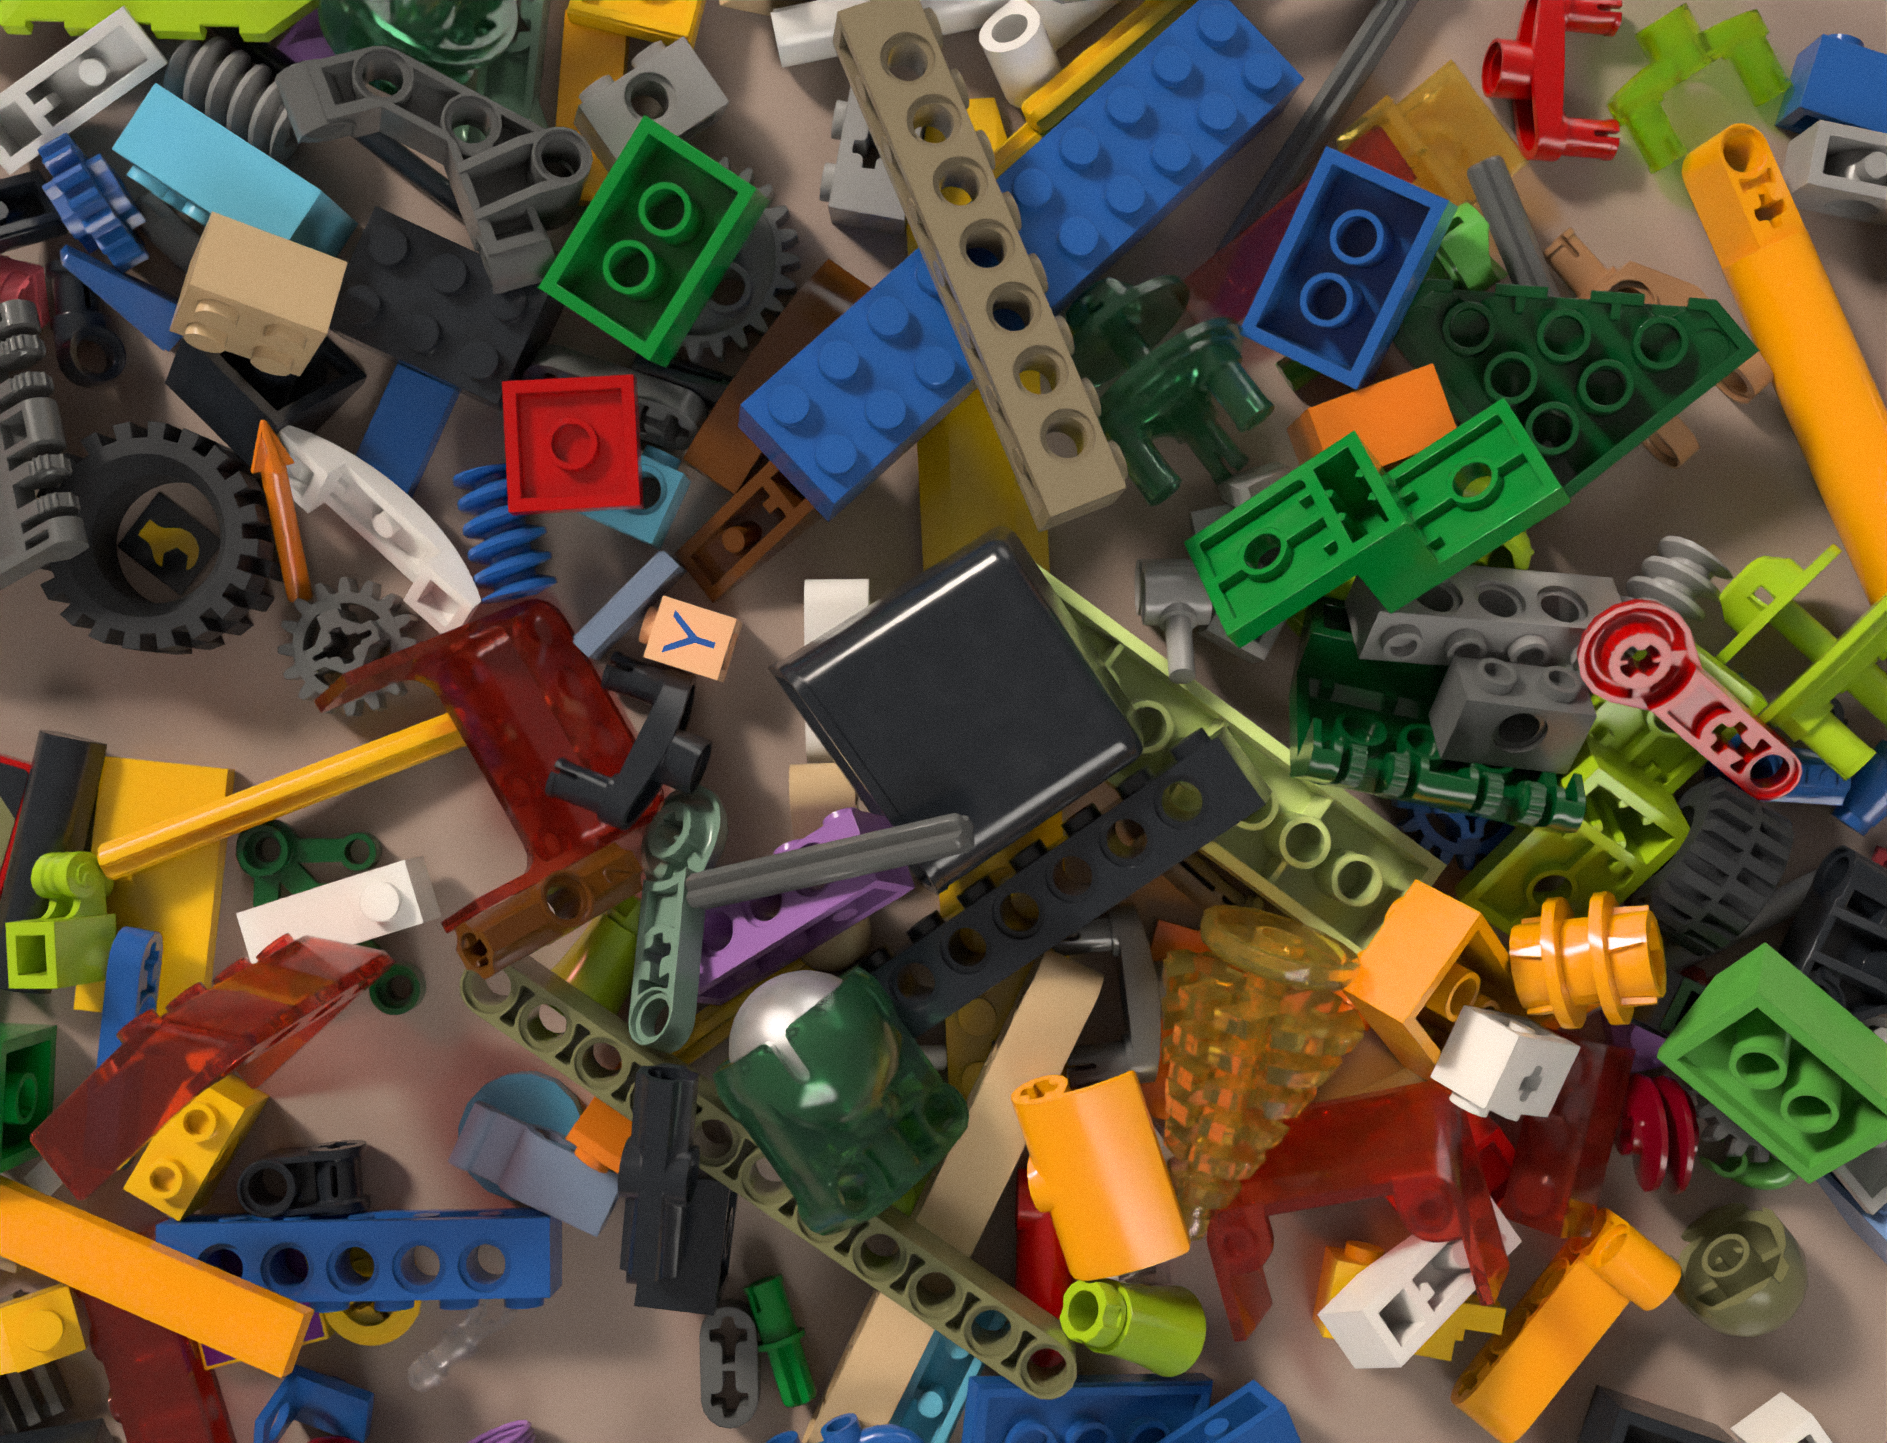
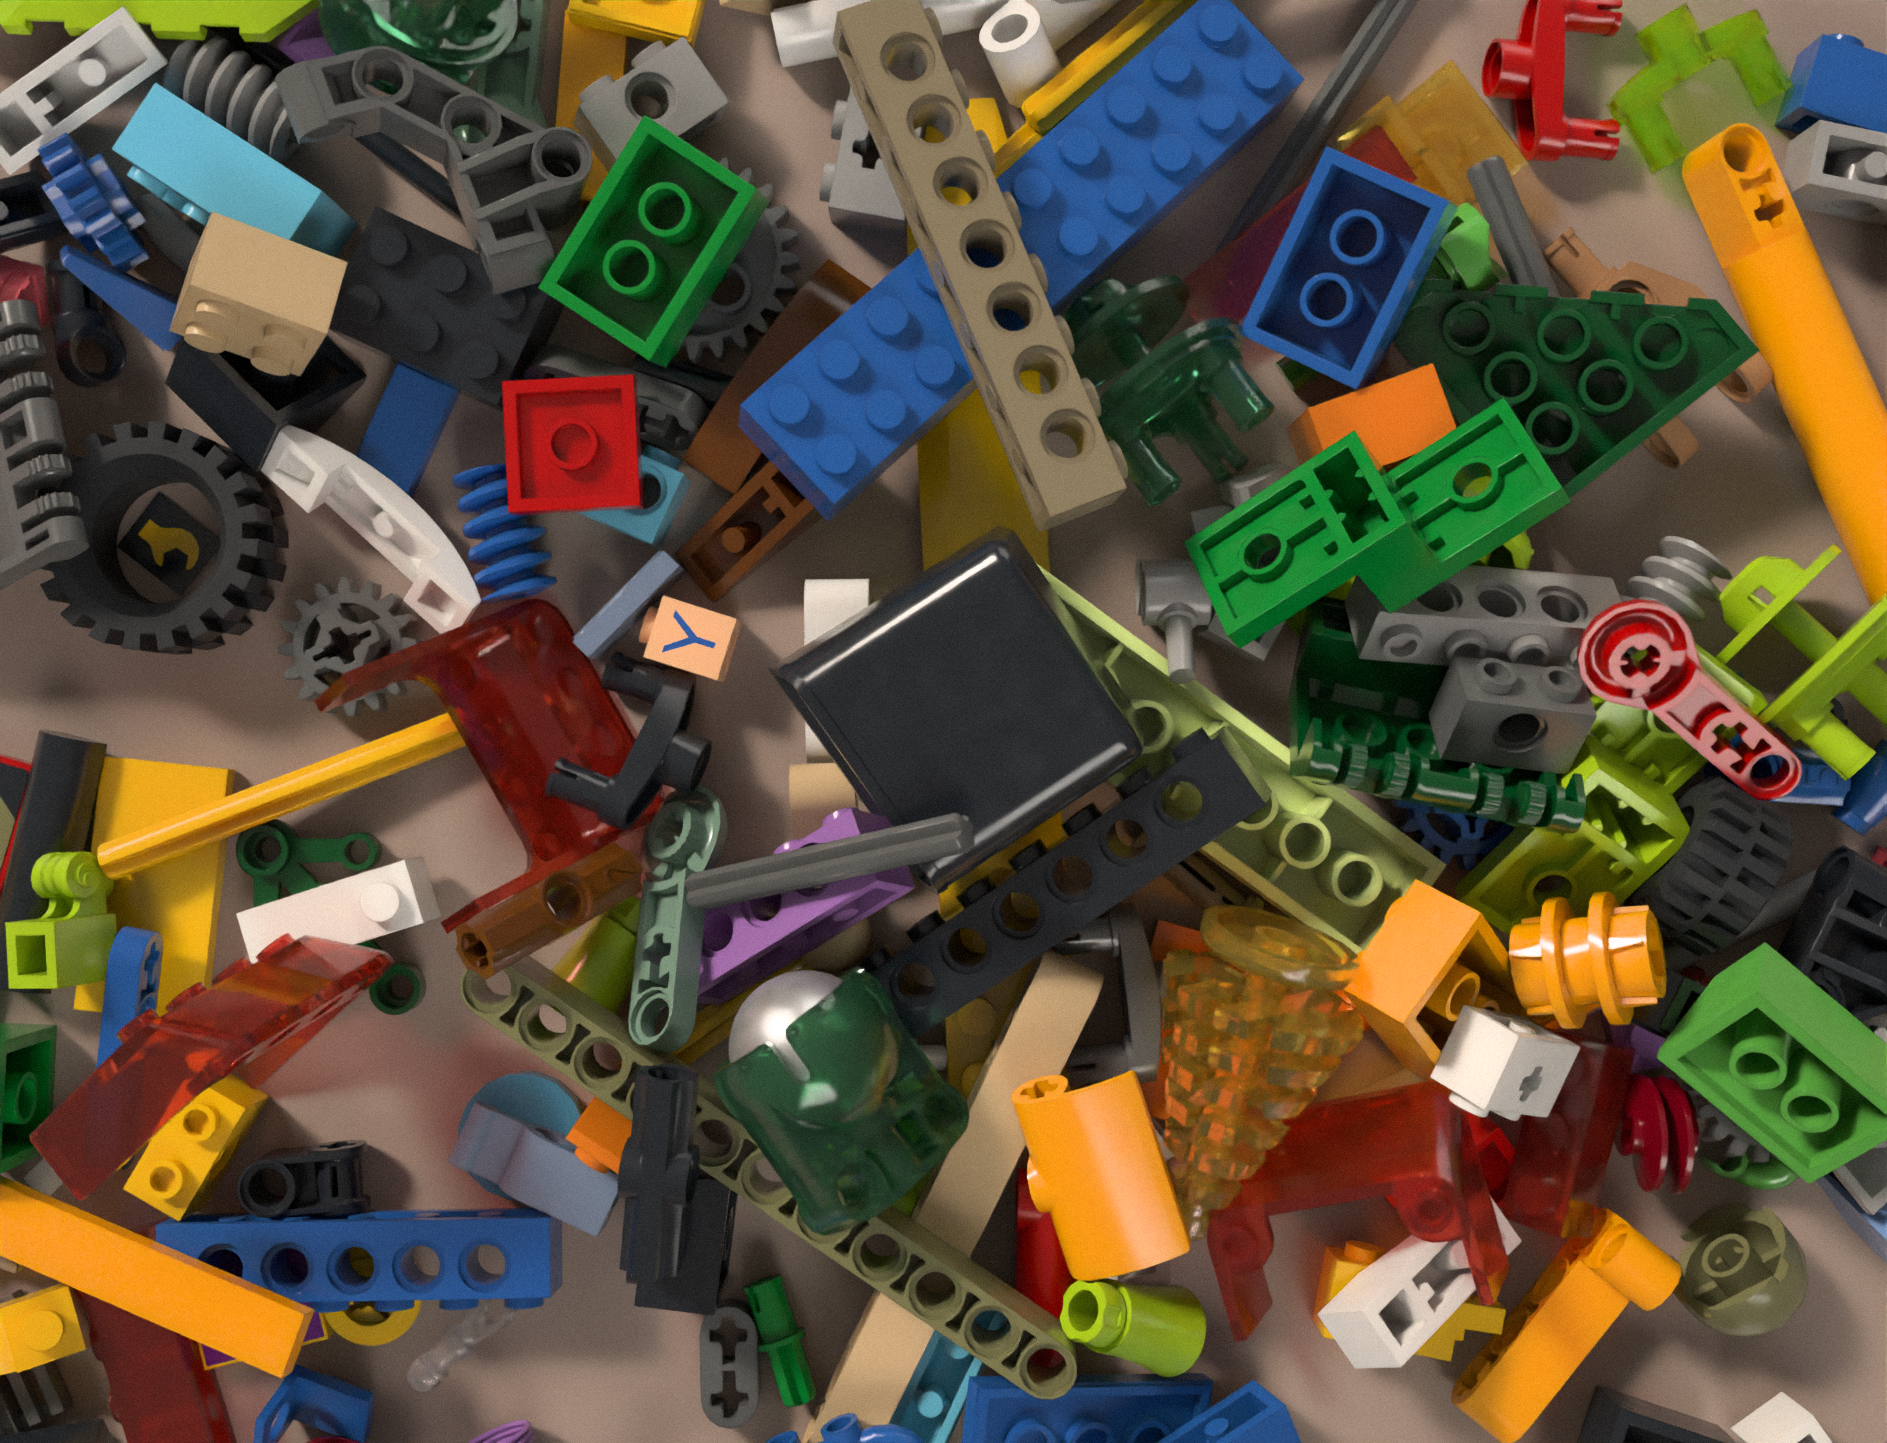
(271, 461): orange piece -> none

